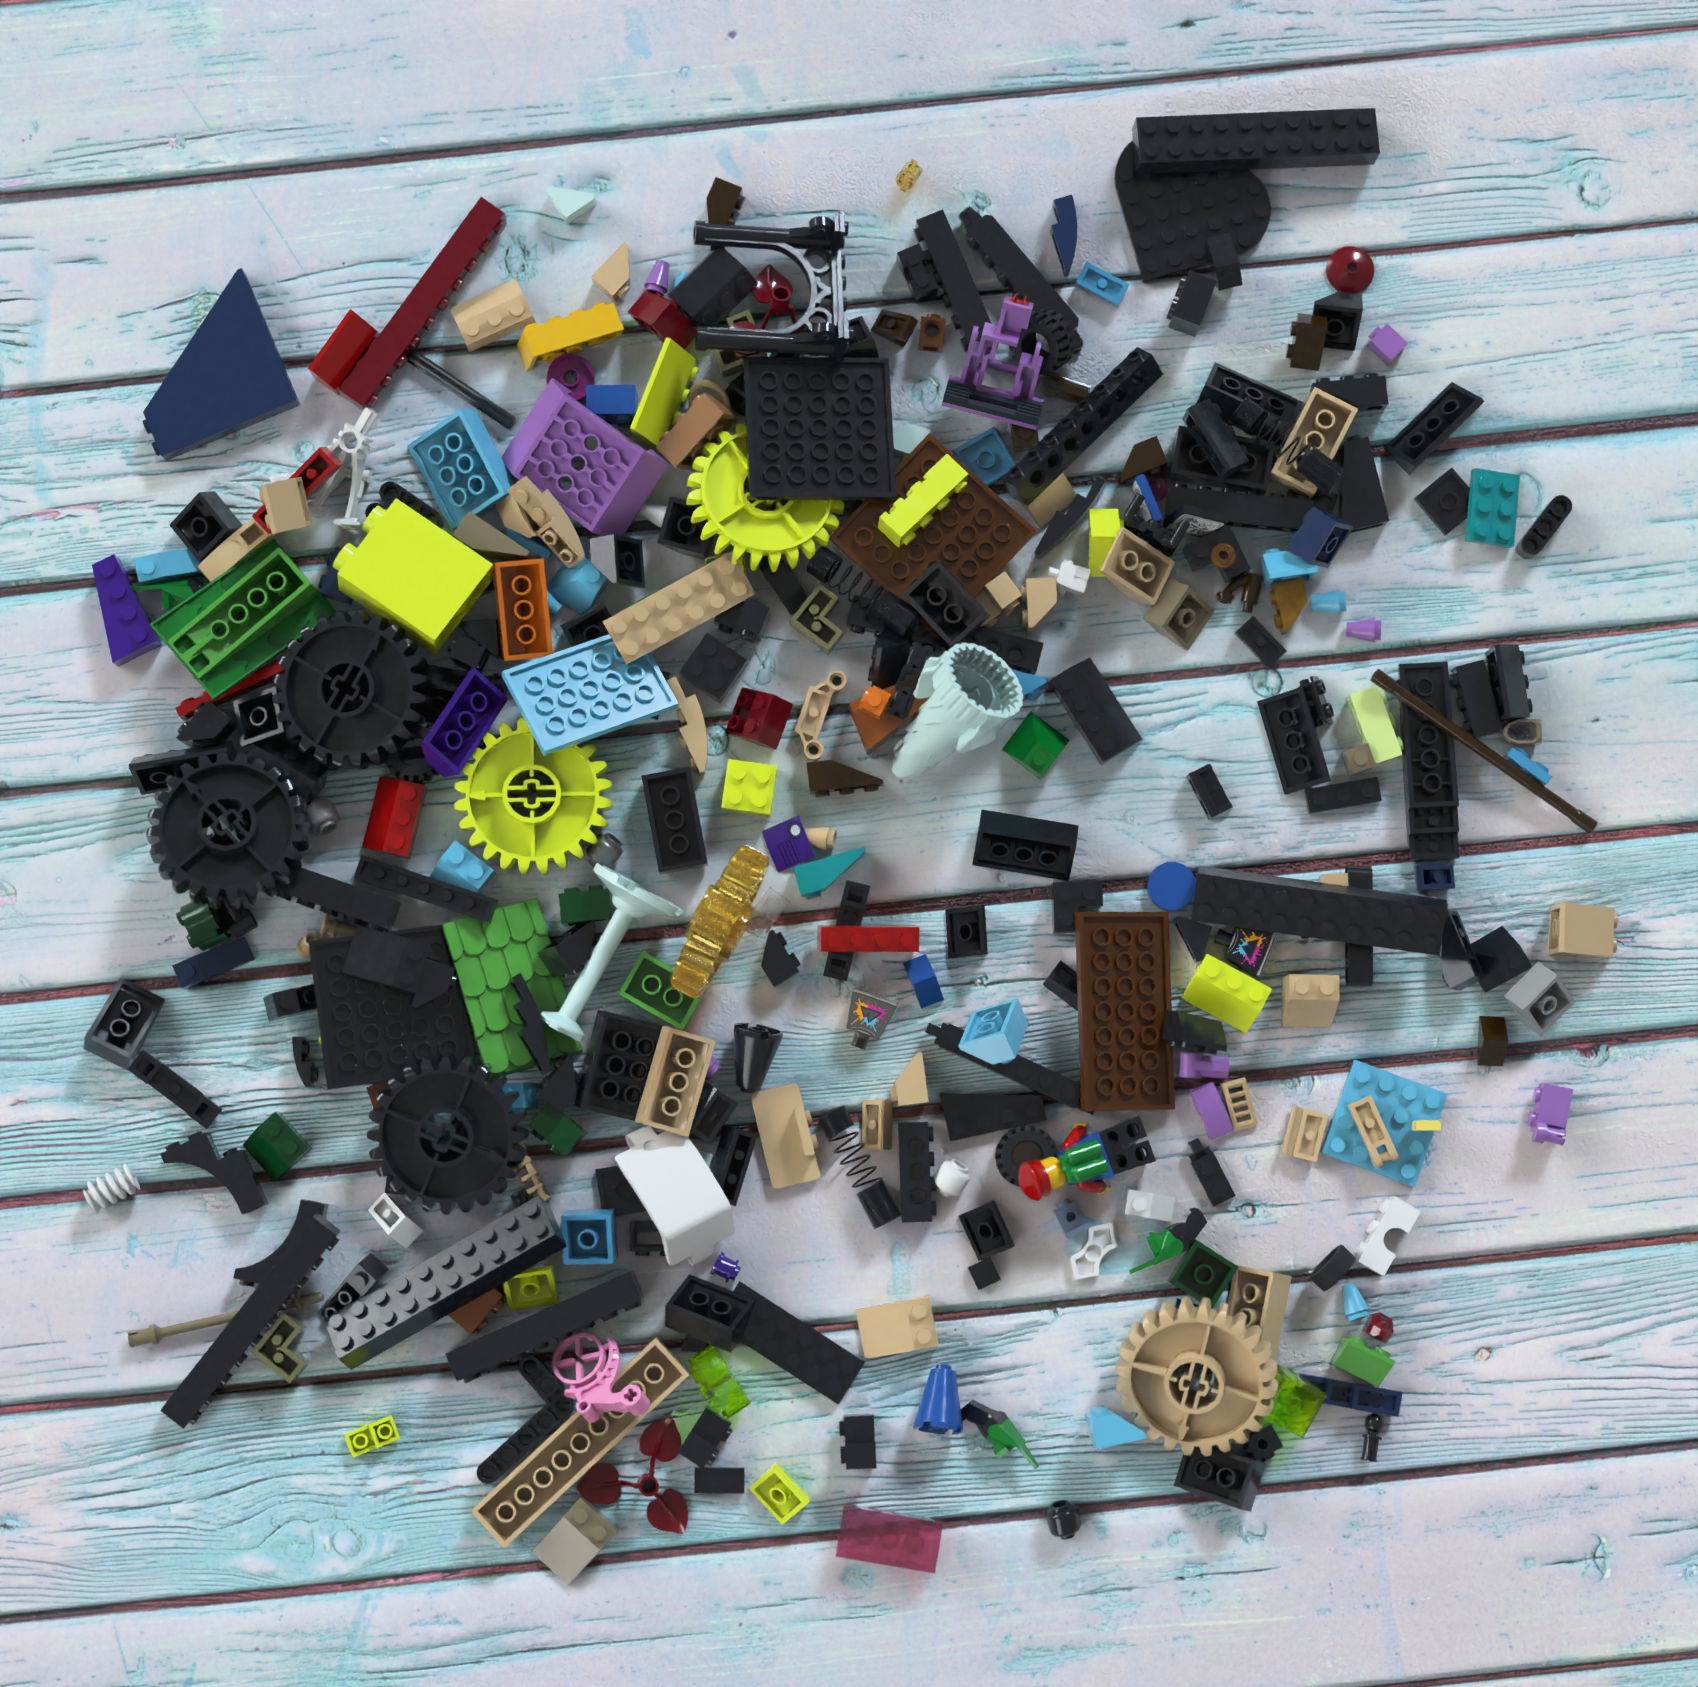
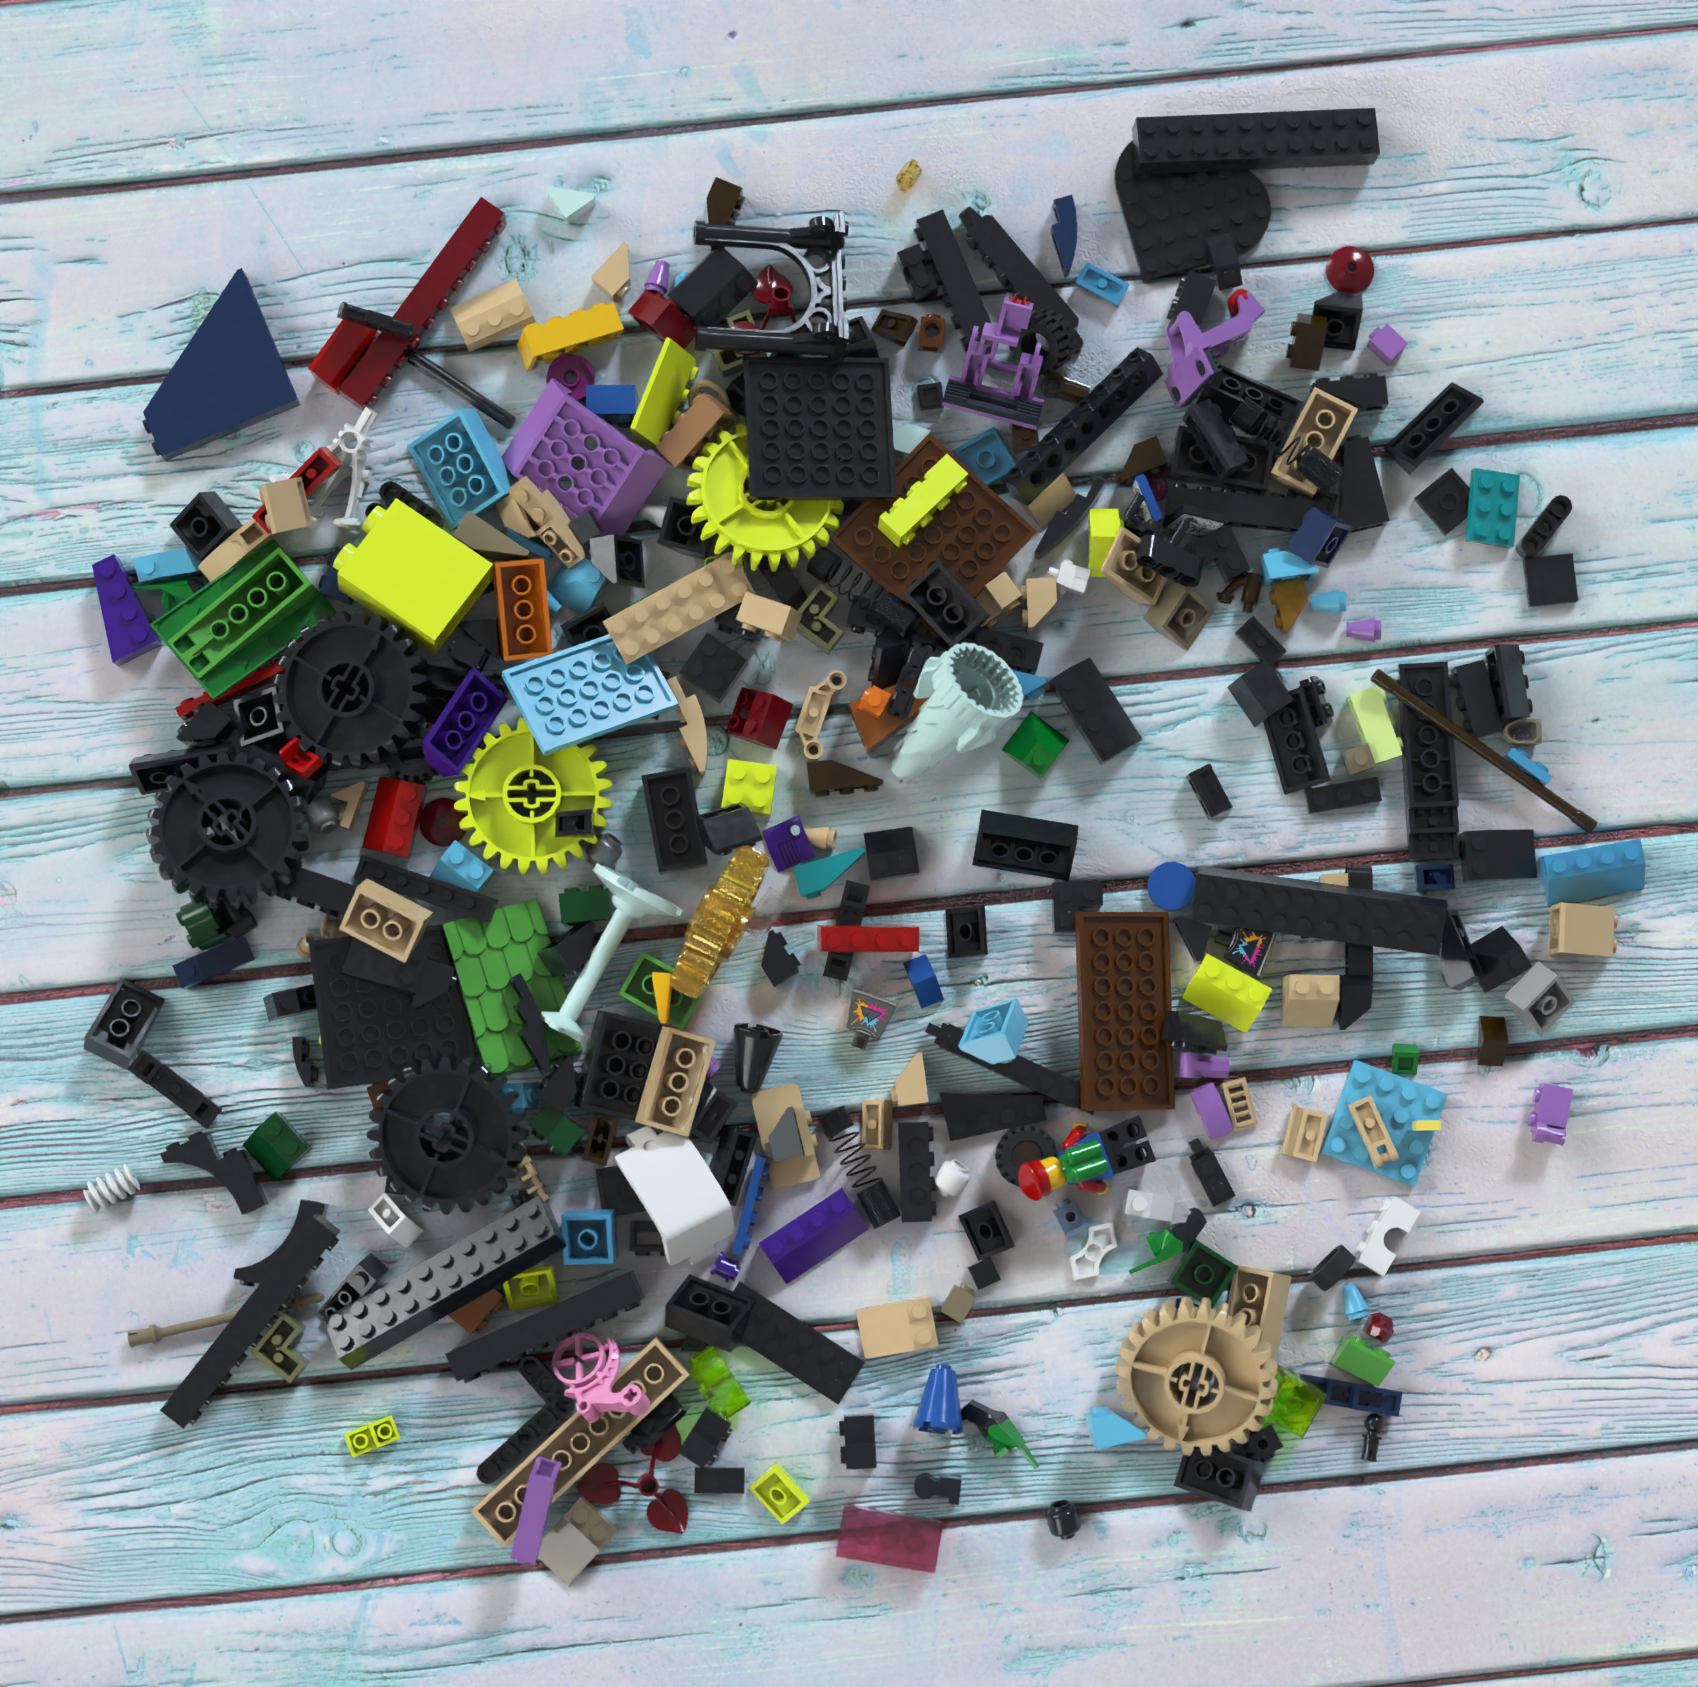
(299, 763): none -> red bracket
(354, 798): none -> tan slope
(375, 321): none -> black piece
(385, 920): none -> tan slope
(429, 822): none -> dark red dish
(535, 1510): none -> medium lavender slope
(575, 824): none -> black slope
(586, 527): none -> black tile
(600, 1138): none -> dark brown slope
(655, 1424): none -> black hinge
(663, 992): none -> yellow slope
(728, 829): none -> black slope
(748, 1215): none -> blue plate
(774, 618): none -> tan brick
(785, 1138): none -> dark grey slope
(813, 1236): none -> dark purple slope
(891, 854): none -> black slope
(930, 396): none -> black tile
(946, 1486): none -> black legs
(958, 1302): none -> dark tan brick
(1063, 983): black slope -> none
(1169, 561): none -> black beam
(1197, 352): none -> medium lavender container
(1217, 561): clear orange plate -> none
(1260, 693): none -> black slope
(1354, 999): none -> black slope
(1405, 1059): none -> green slope
(1497, 855): none -> black slope
(1550, 580): none -> black tile
(1593, 872): none -> dark azure slope

